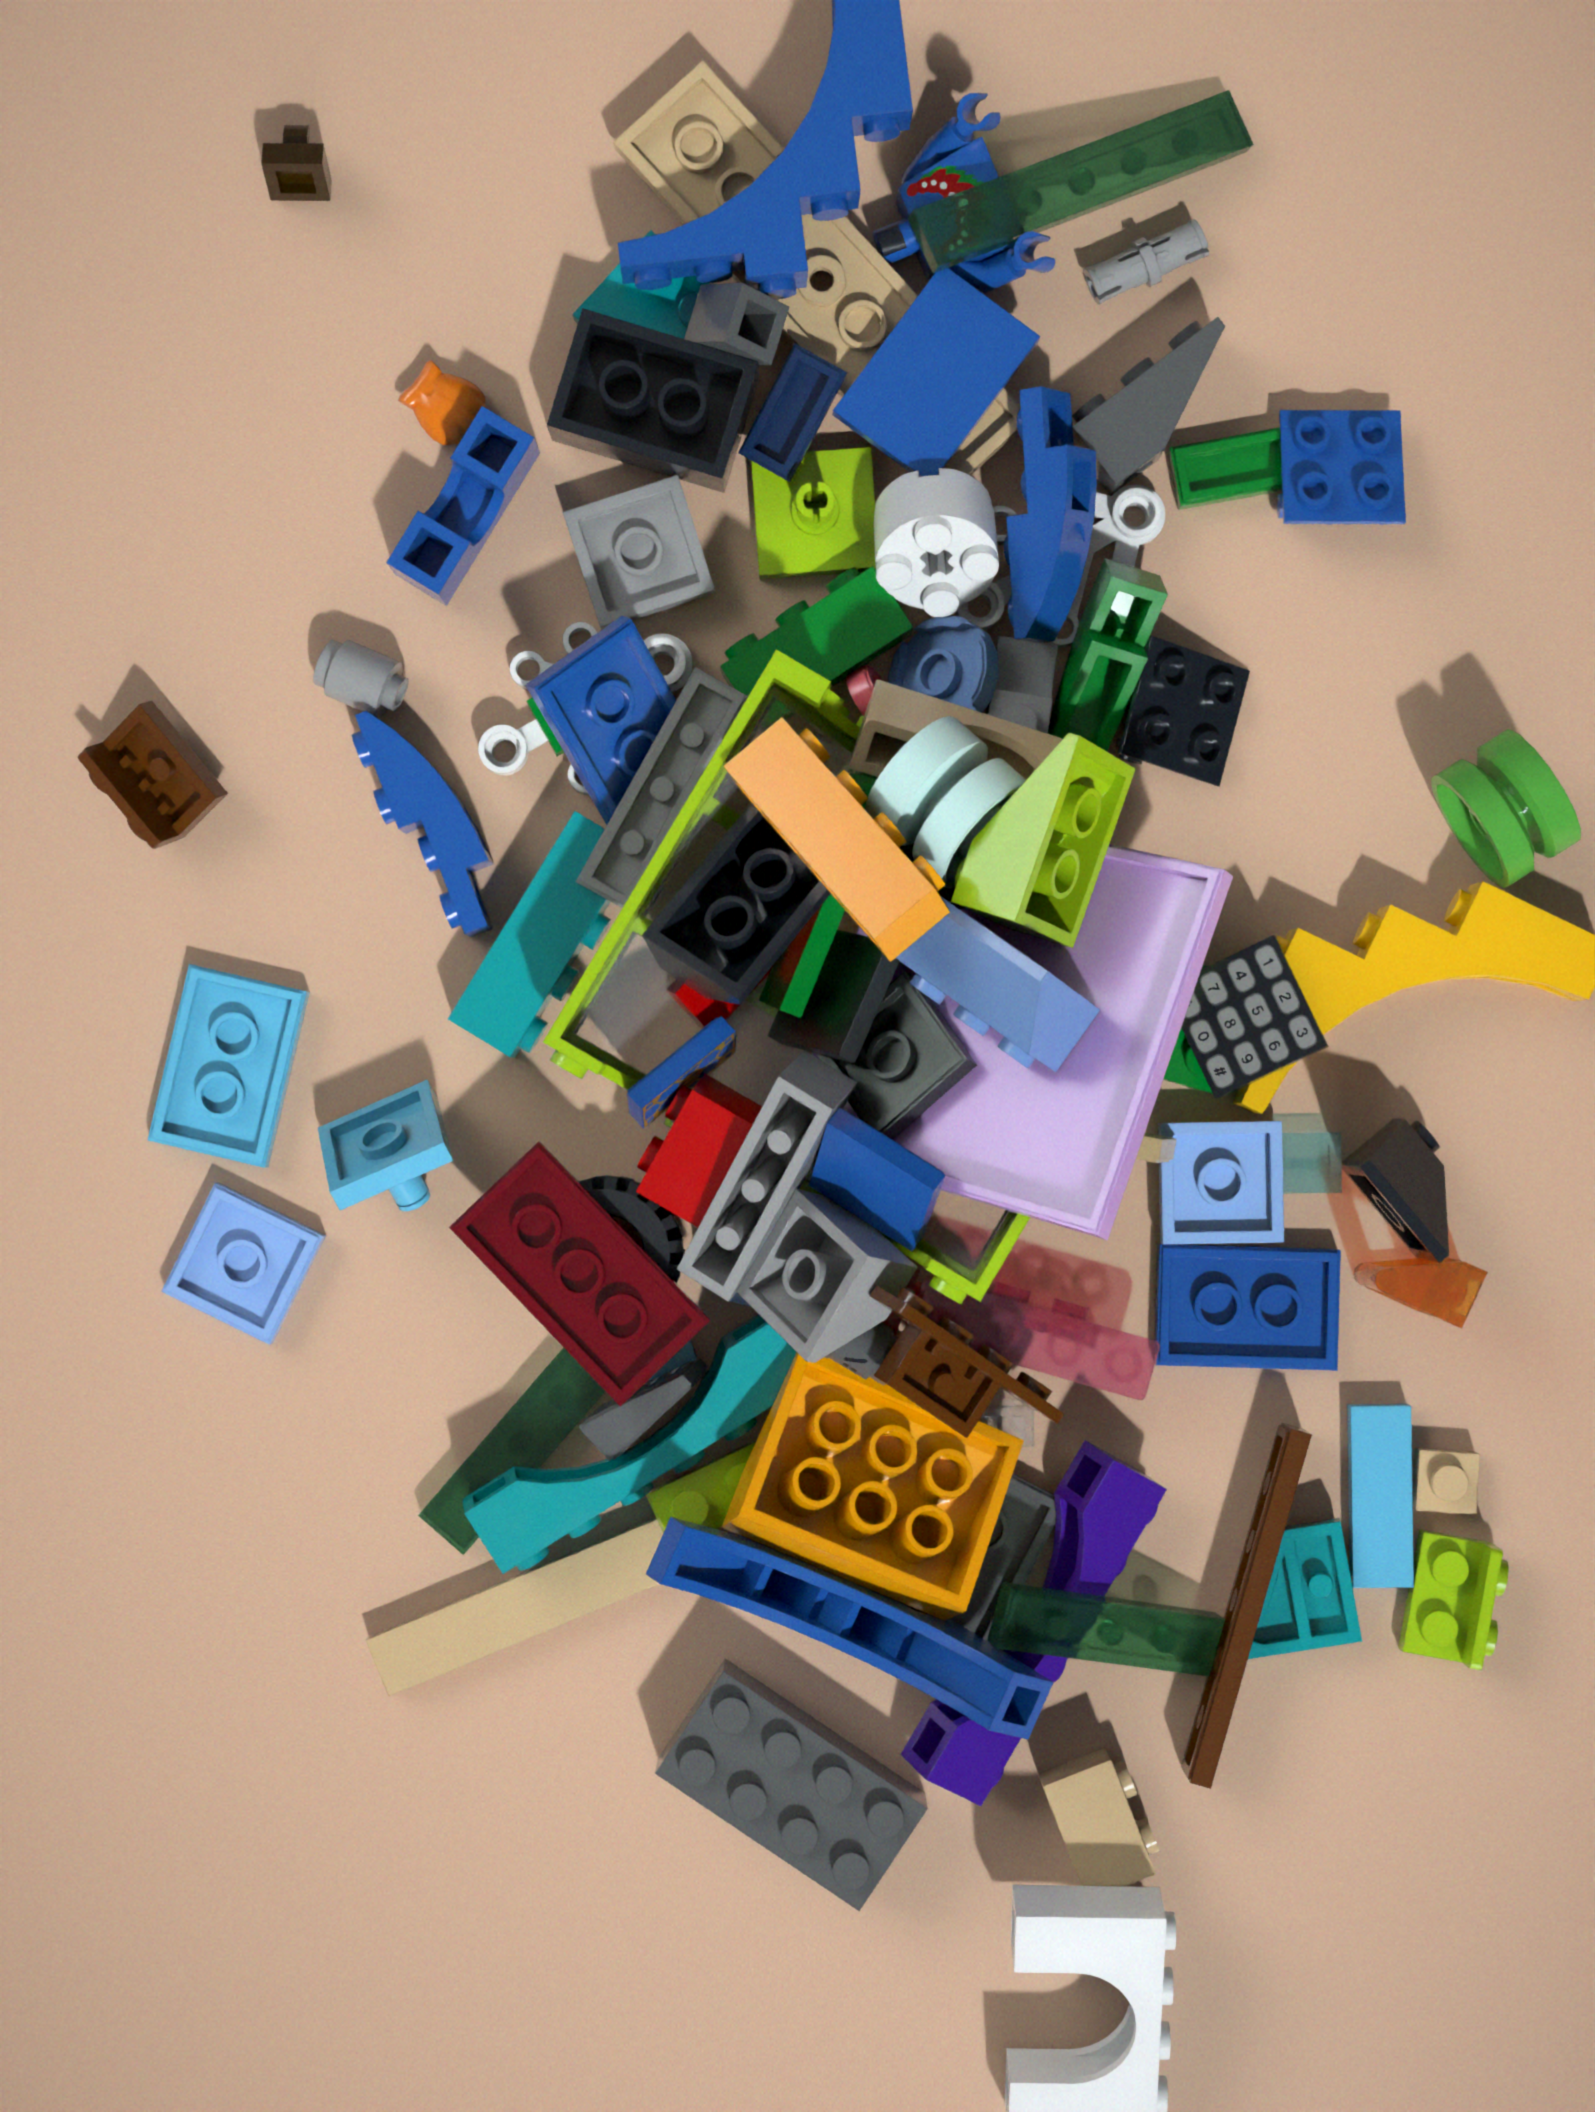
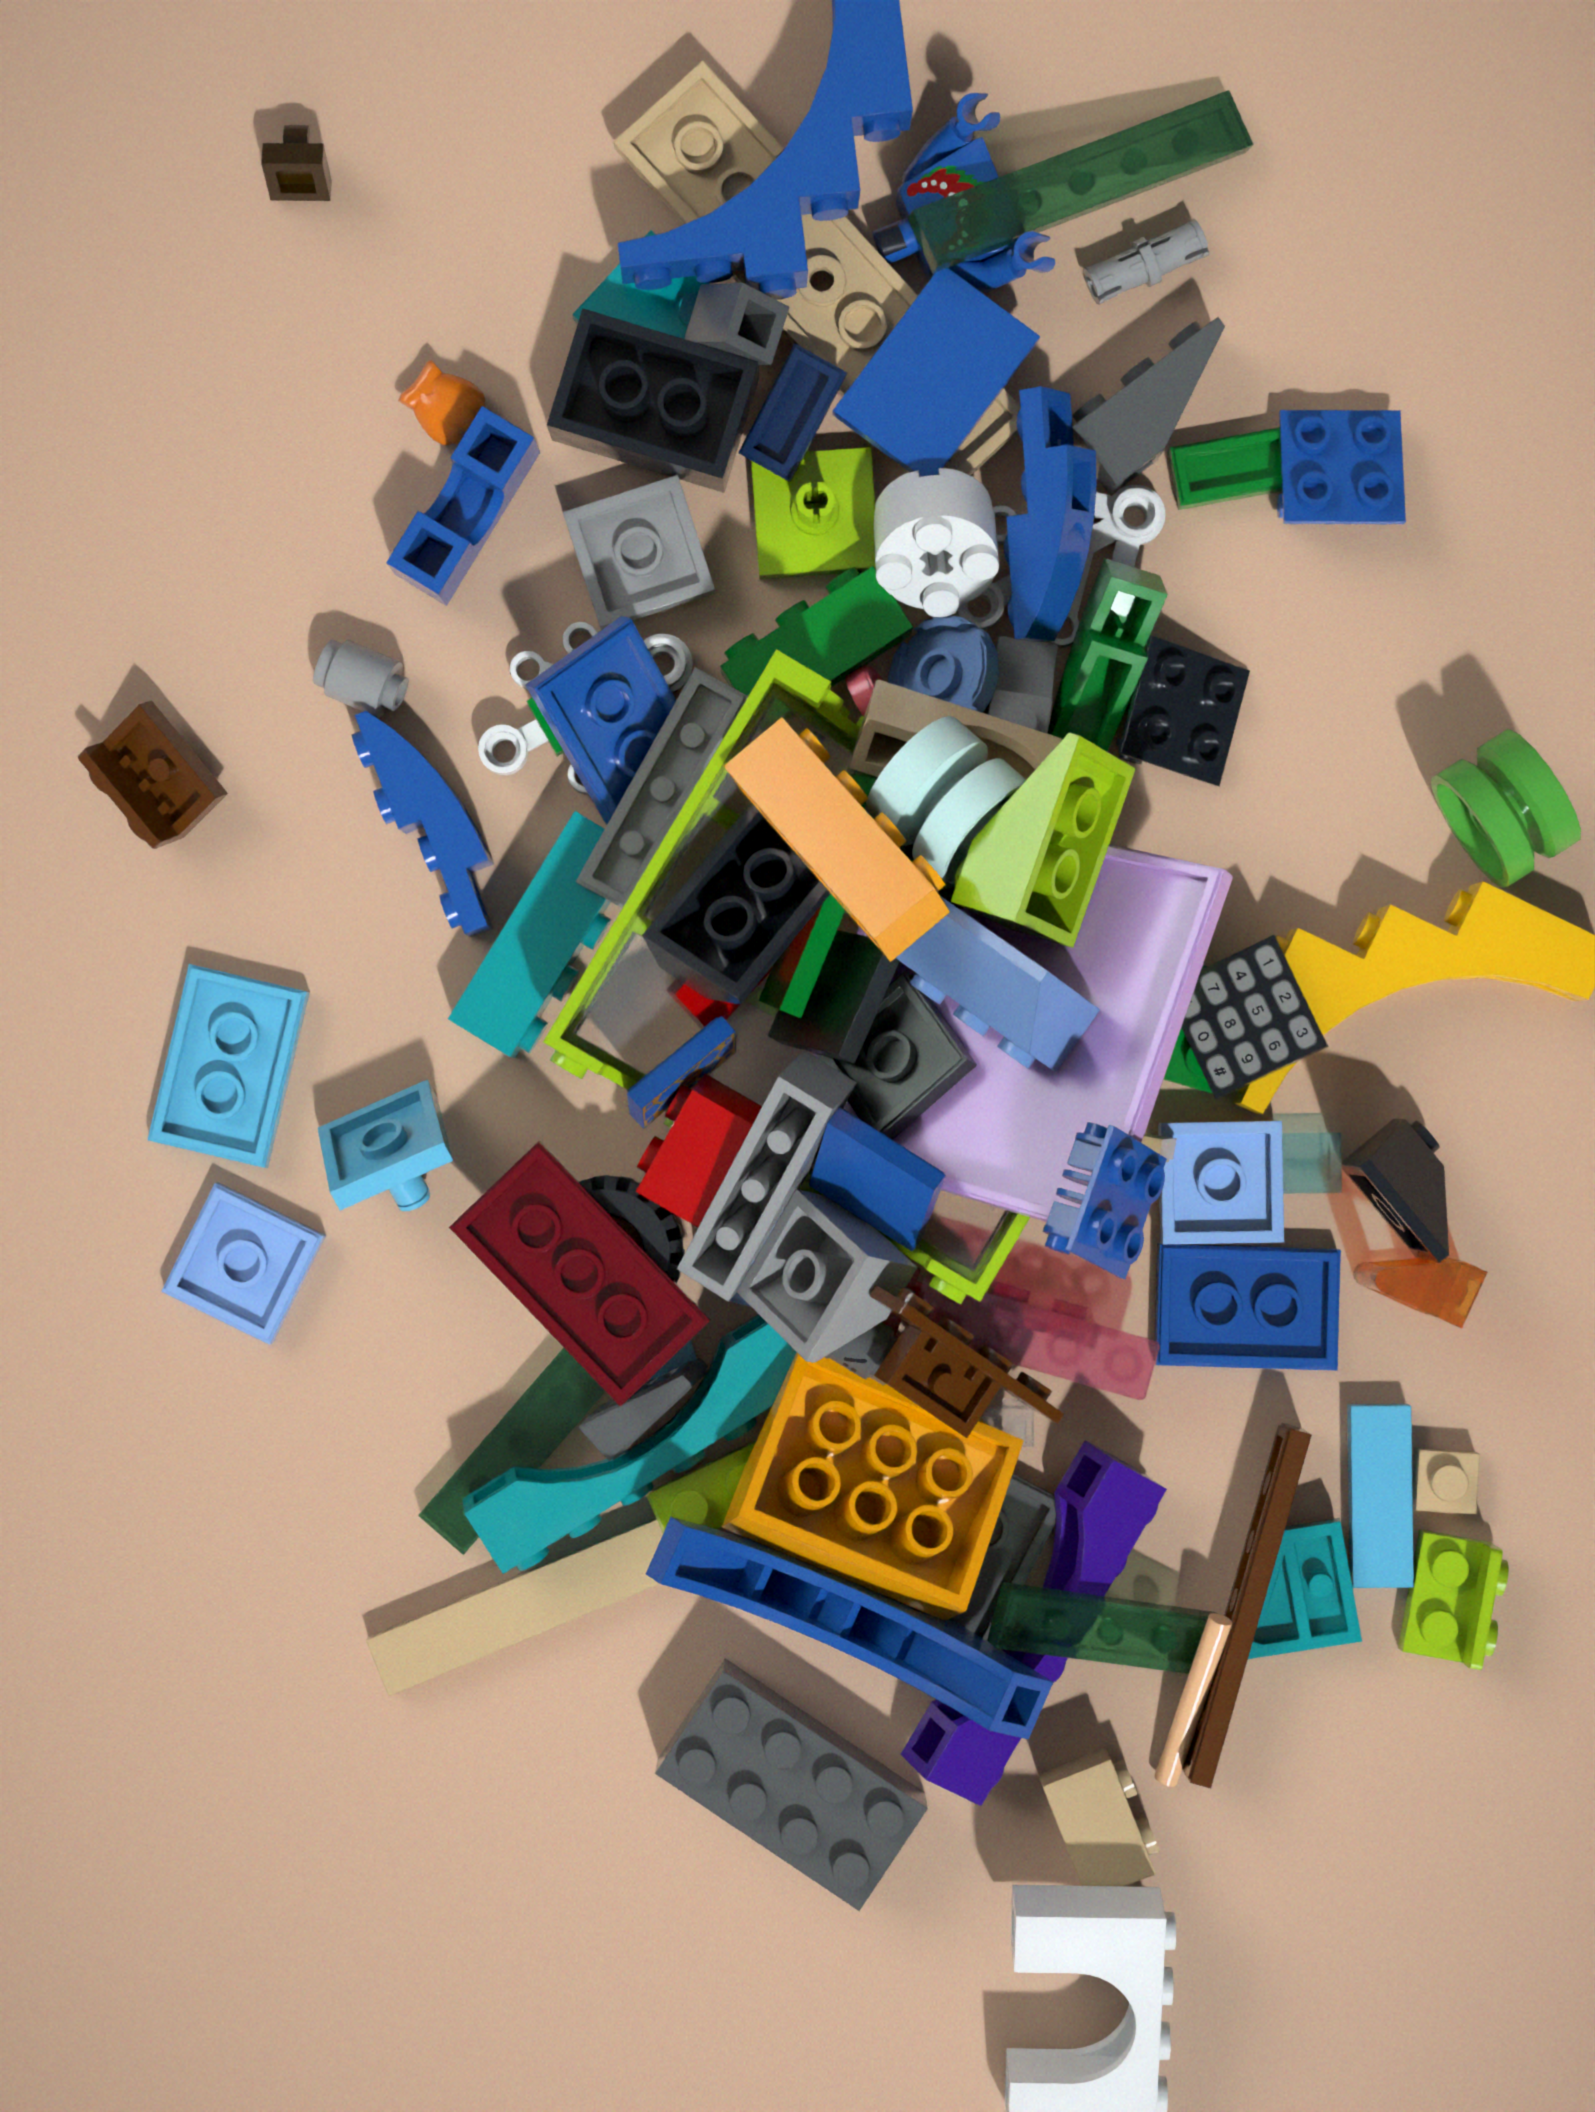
(1116, 1201): none -> blue hinge
(1193, 1699): none -> light nougat bar

